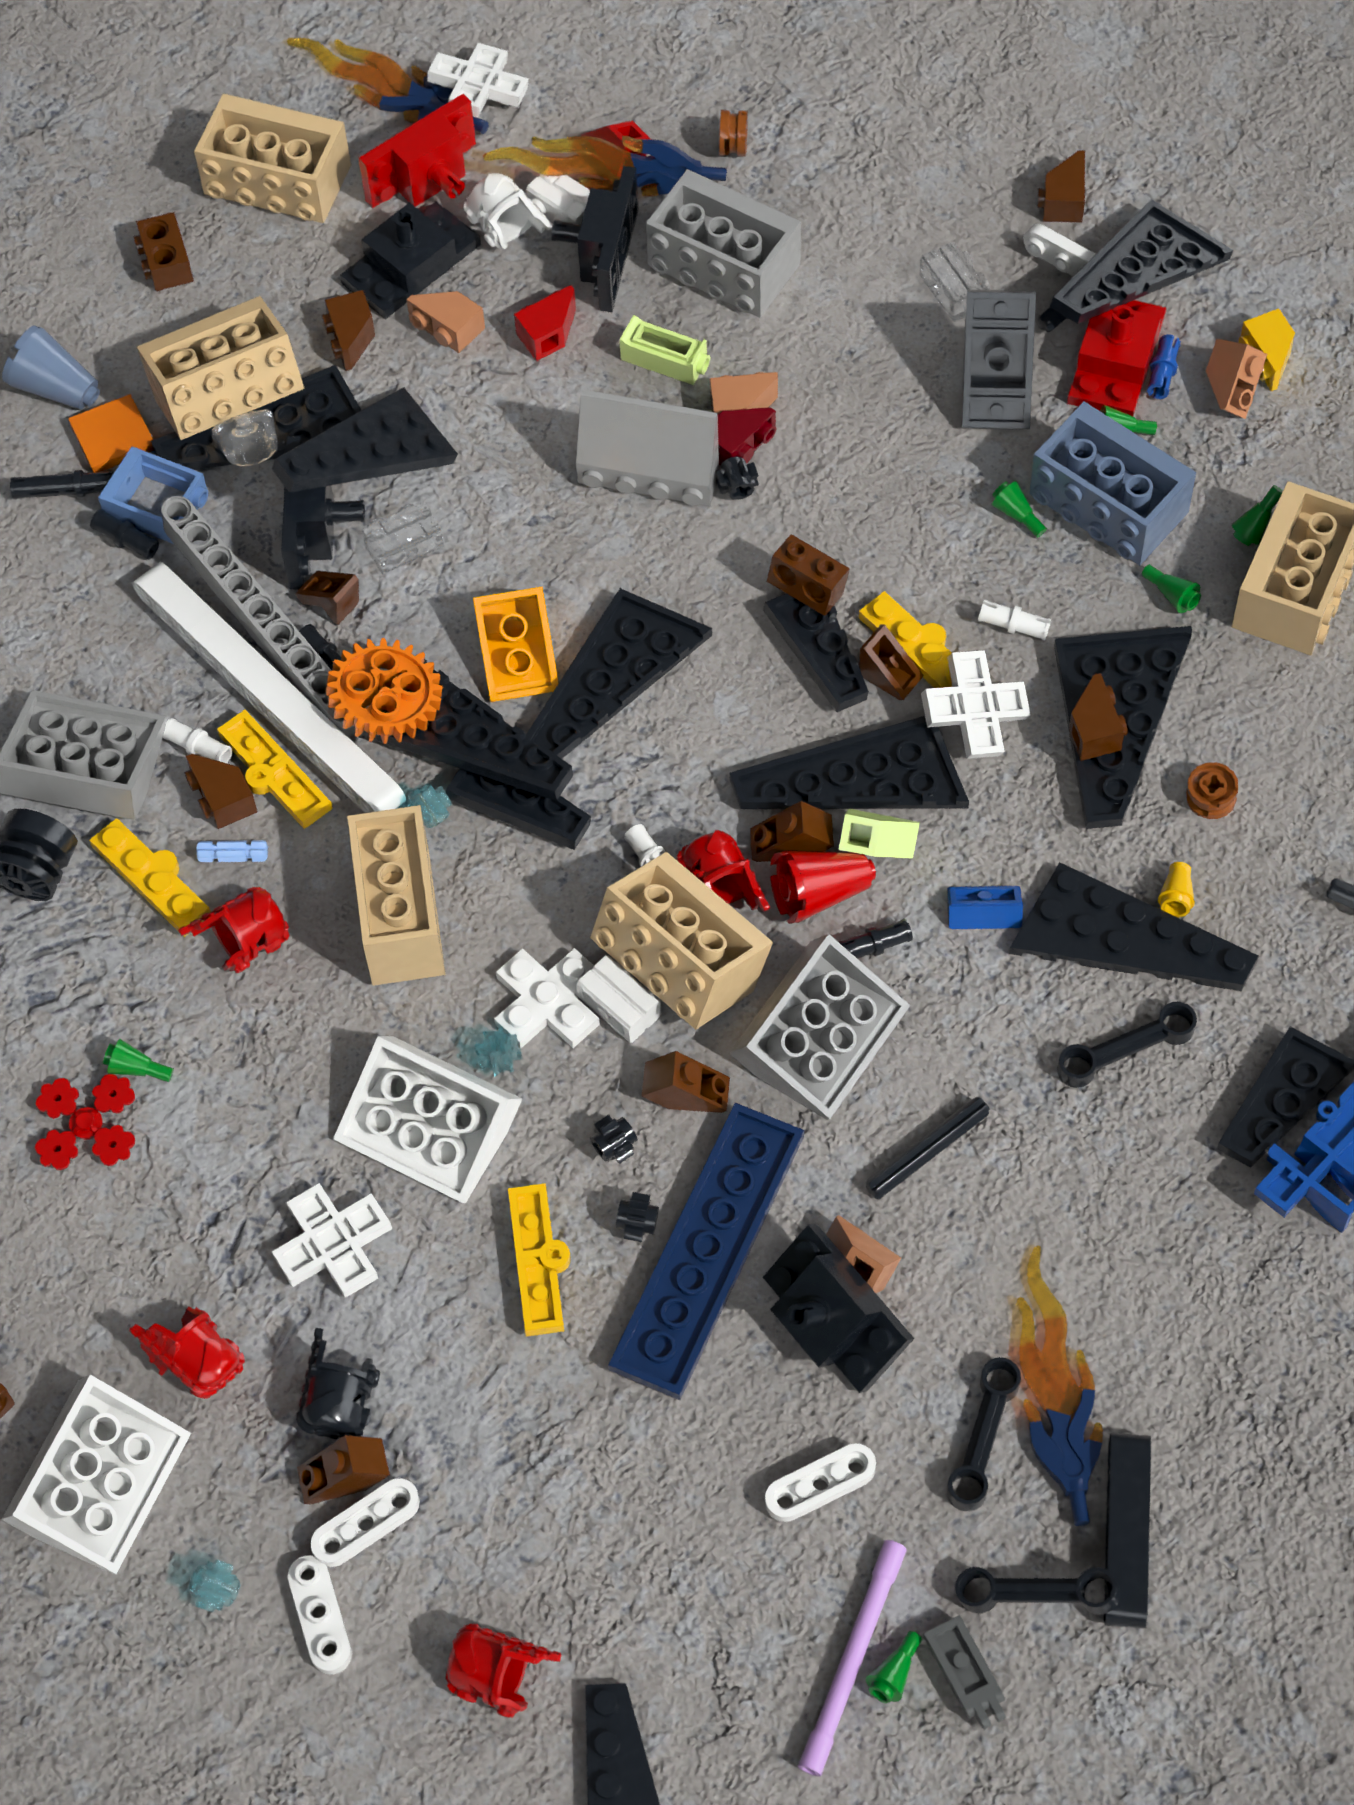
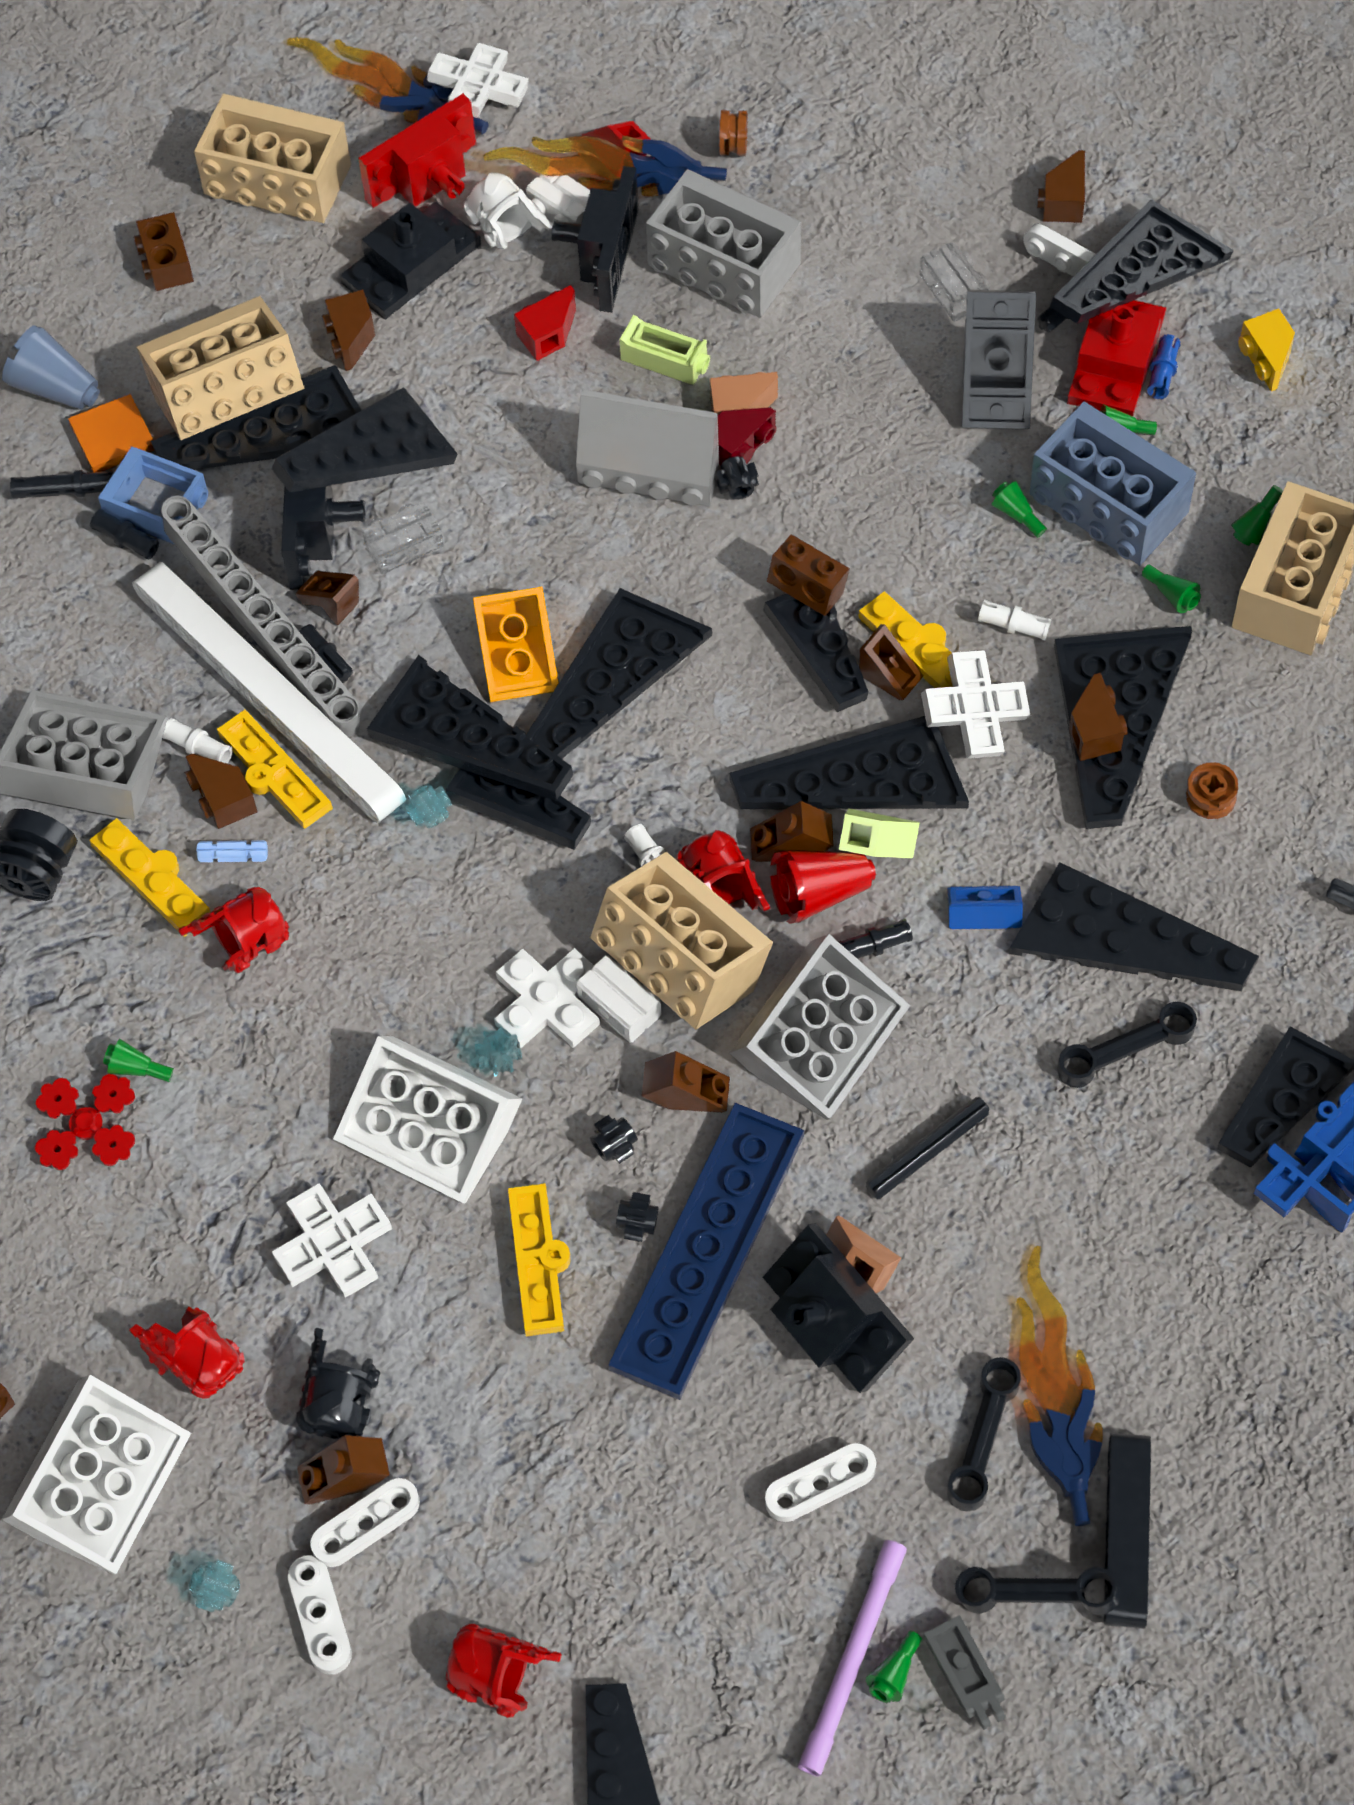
(247, 437): clear hair -> none
(363, 672): orange gear -> none
(396, 895): tan brick -> none
(448, 317): nougat slope -> none
(1177, 892): yellow cone -> none
(1235, 375): nougat slope -> none

